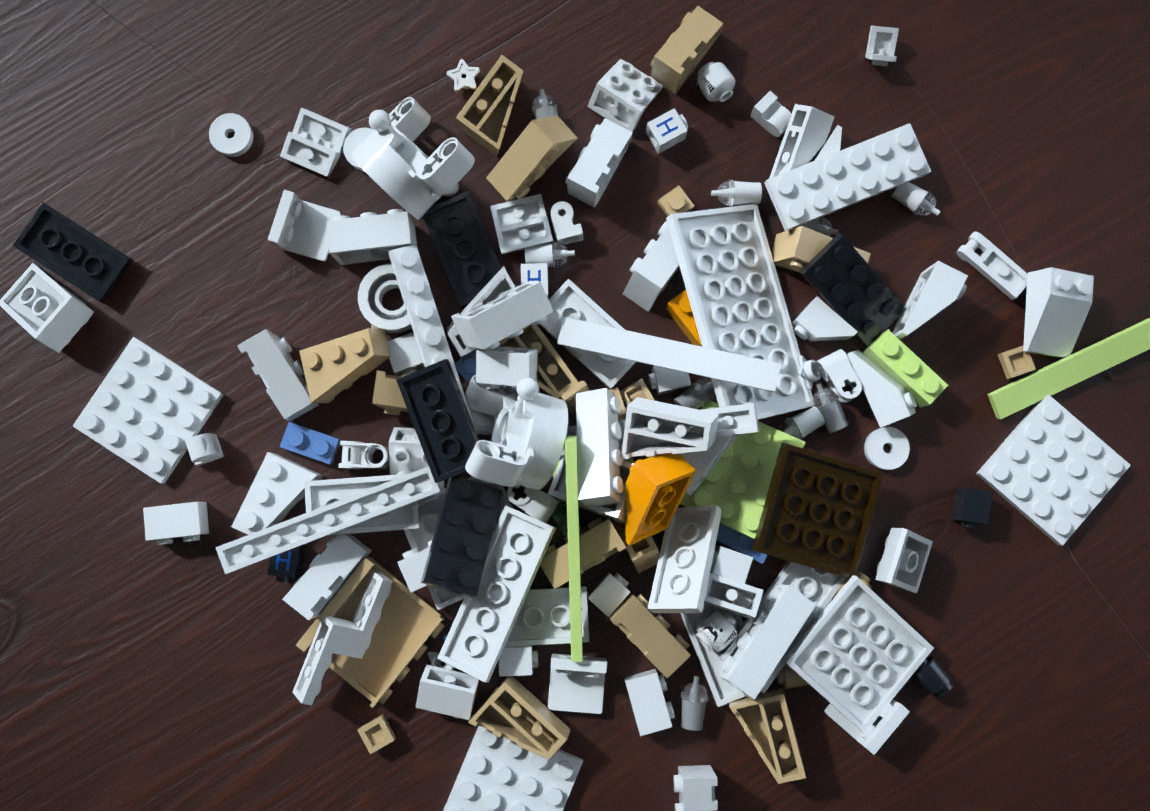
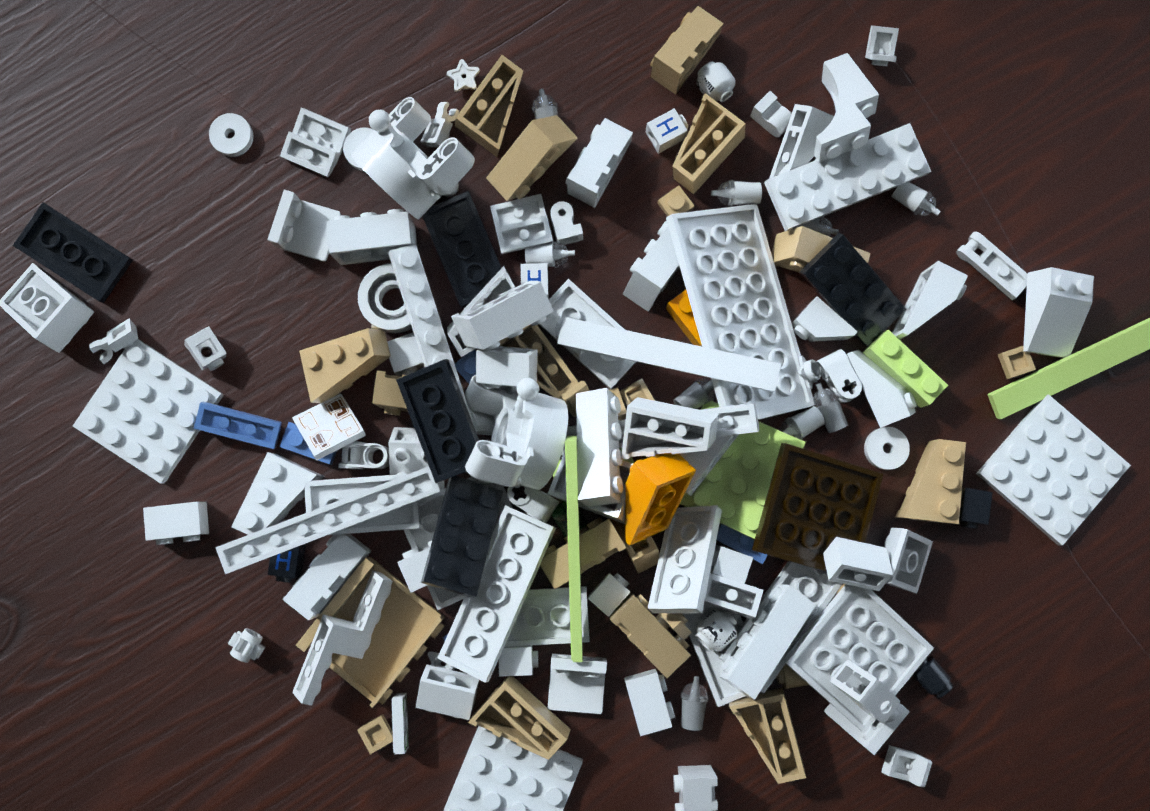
(117, 338): none -> white plate
(204, 448): white leg -> none
(206, 340): none -> white brick
(237, 425): none -> medium blue plate
(246, 645): none -> white gear
(279, 373): white wedge -> none
(328, 426): none -> white tile
(400, 723): none -> white tile
(439, 128): none -> white plate
(624, 94): white bracket -> none
(668, 380): white brick -> none
(677, 622): none -> tan plate
(709, 142): none -> tan wedge
(854, 102): none -> white arch
(857, 564): none -> white brick
(874, 700): none -> white torso
(906, 766): none -> white bracket
(937, 484): none -> tan wedge

